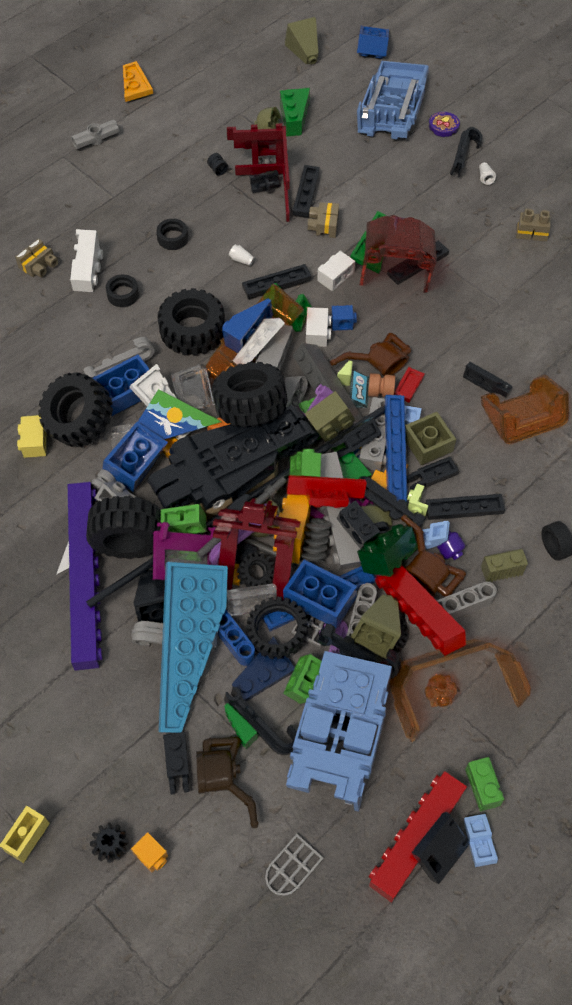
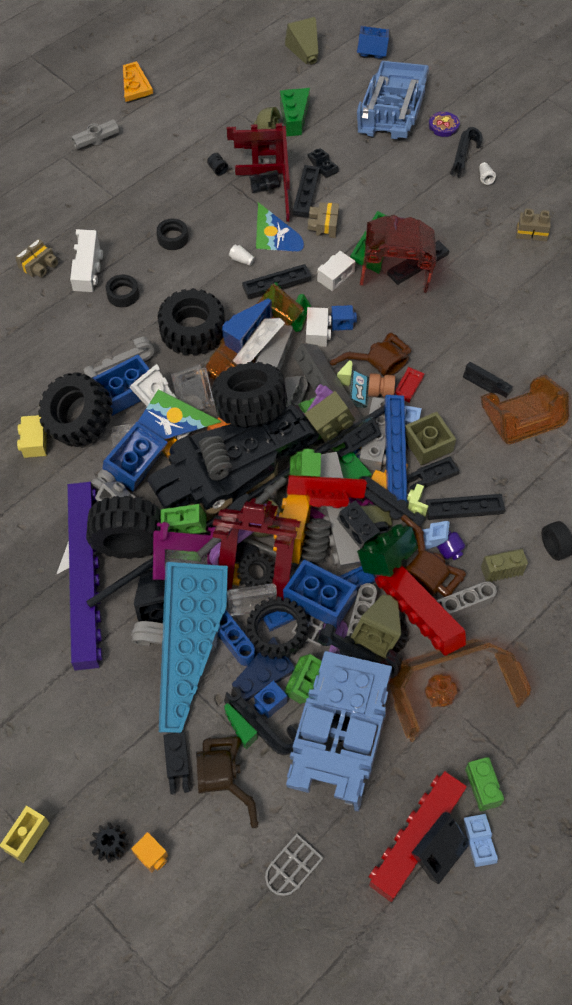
(215, 457): none -> dark grey piece
(270, 691): none -> blue brick
(275, 234): none -> sticker
(321, 159): none -> black slope

